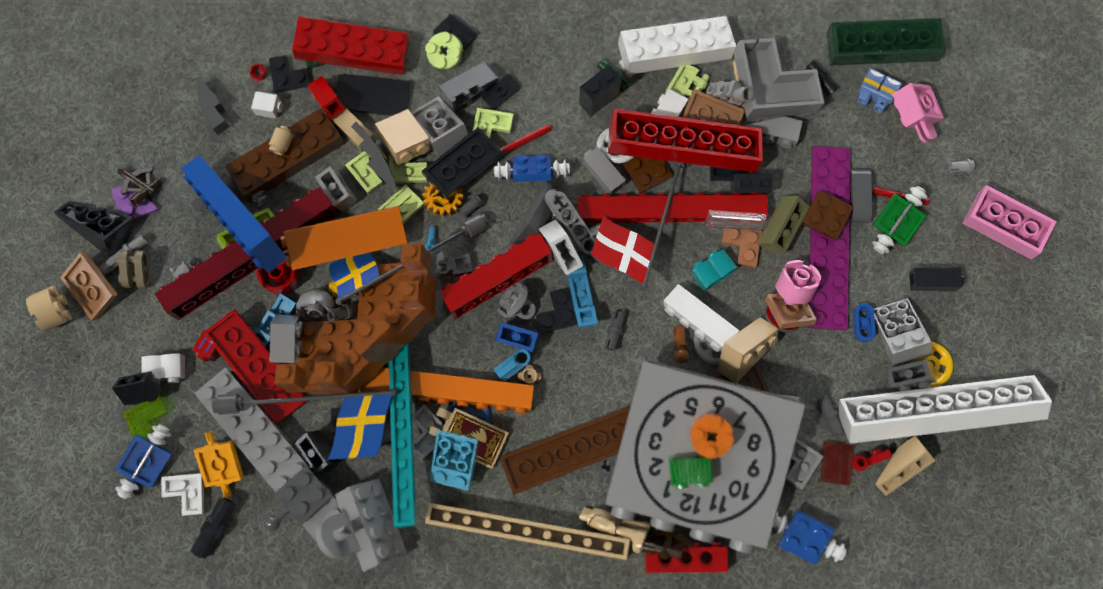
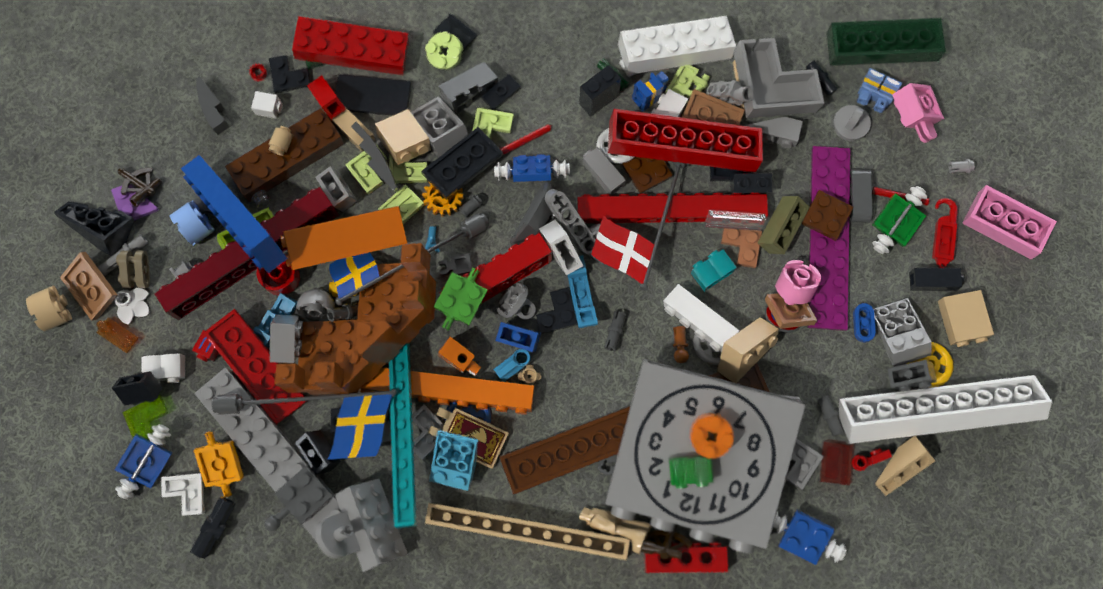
(116, 334): none -> clear orange hinge
(134, 306): none -> white plate
(192, 223): none -> light blue brick
(450, 353): none -> orange torso
(460, 299): none -> bright green plate
(649, 93): none -> blue hips
(851, 122): none -> light grey tile
(945, 234): none -> red plate
(965, 318): none -> tan brick

